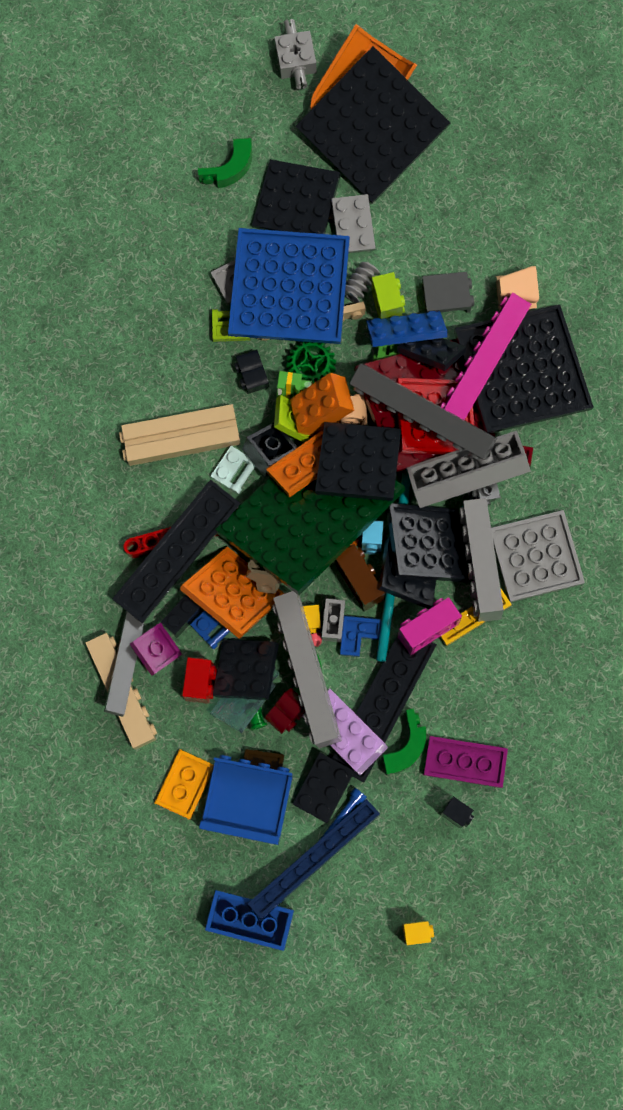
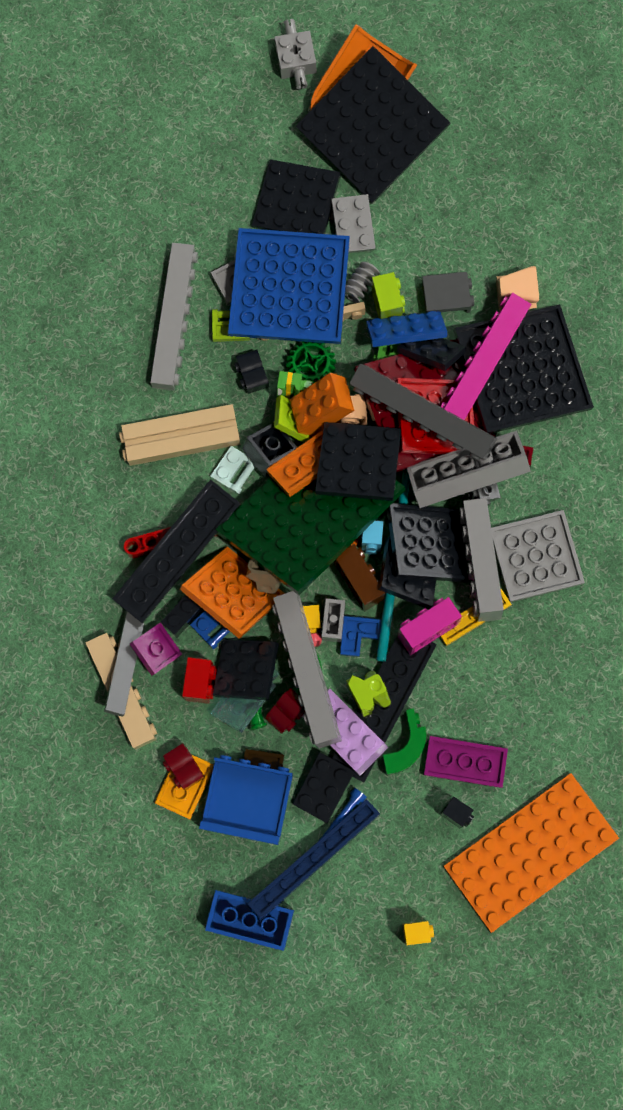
(173, 316): none -> light grey brick
(183, 766): none -> dark red brick
(234, 169): green arch -> none
(368, 692): none -> lime piece
(531, 852): none -> orange plate

